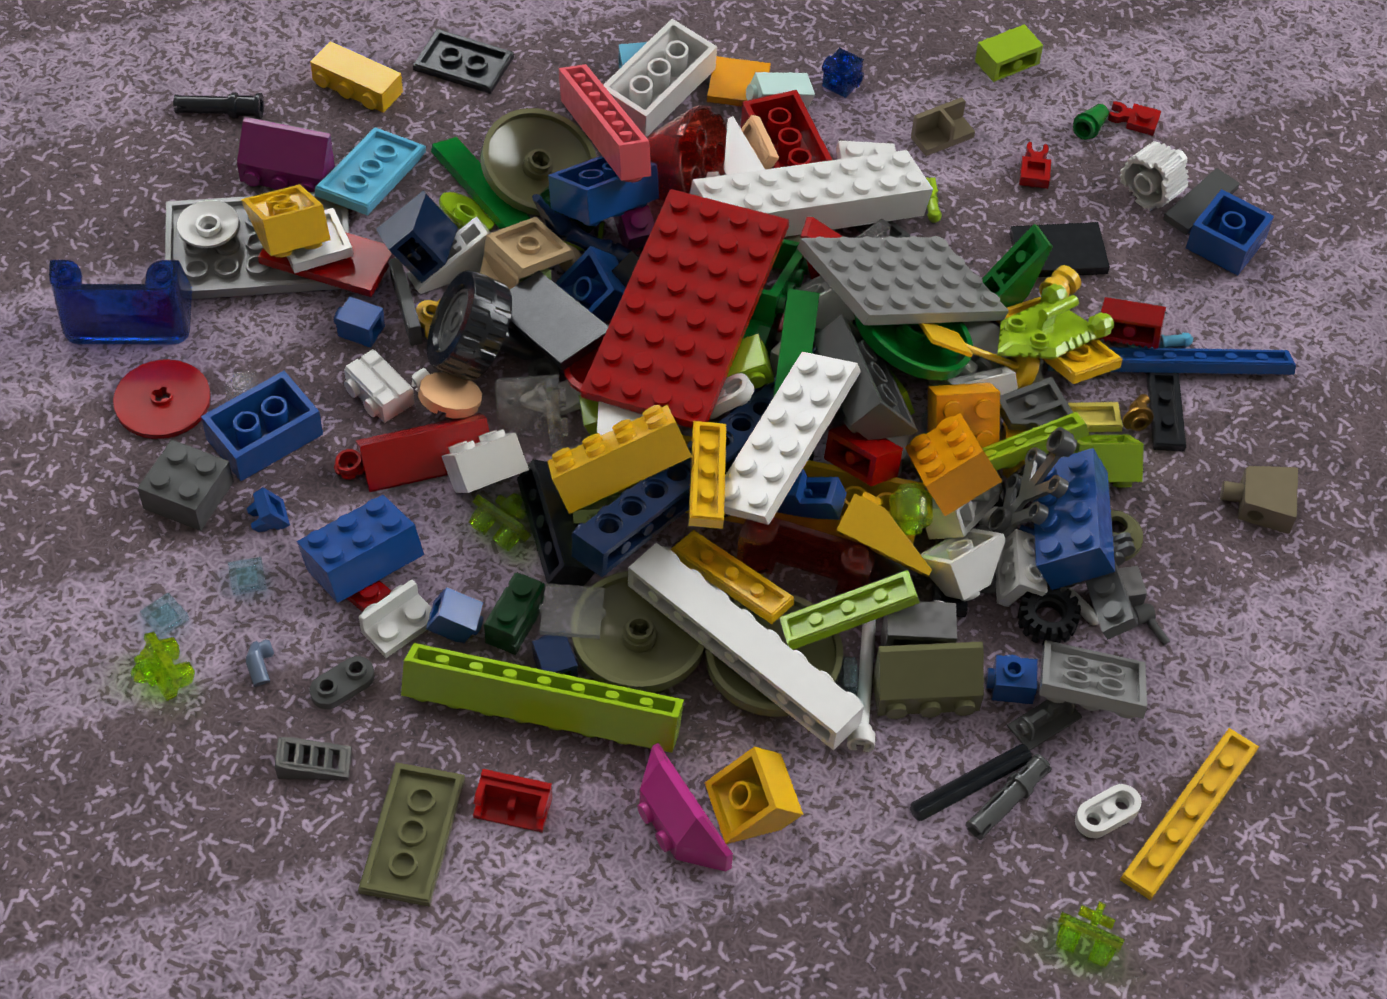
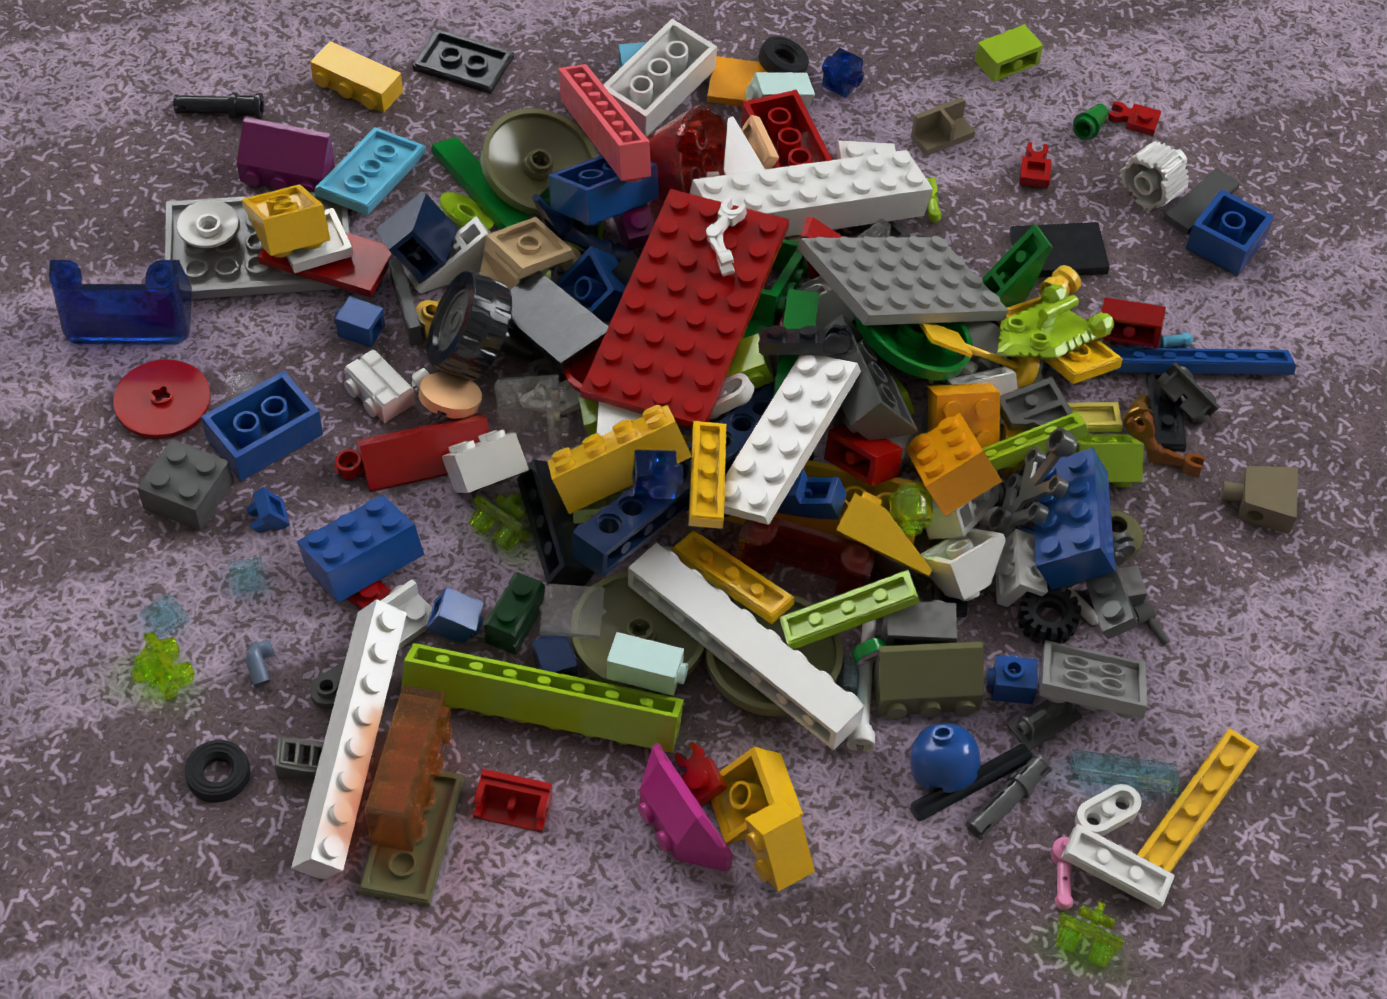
(217, 751): none -> black tyre
(349, 741): none -> brick
(408, 769): none -> clear orange brick
(646, 664): none -> light aqua brick
(655, 474): none -> clear blue brick
(701, 775): none -> red plate
(715, 231): none -> white piece
(779, 845): none -> yellow brick
(786, 48): none -> black tyre
(805, 341): none -> black hinge
(867, 650): none -> green tile
(945, 758): none -> blue cylinder
(1064, 875): none -> bright pink piece
(1118, 866): none -> white tile
(1124, 770): none -> clear light blue tile
(1180, 382): none -> dark grey hinge
(1190, 464): none -> dark orange piece

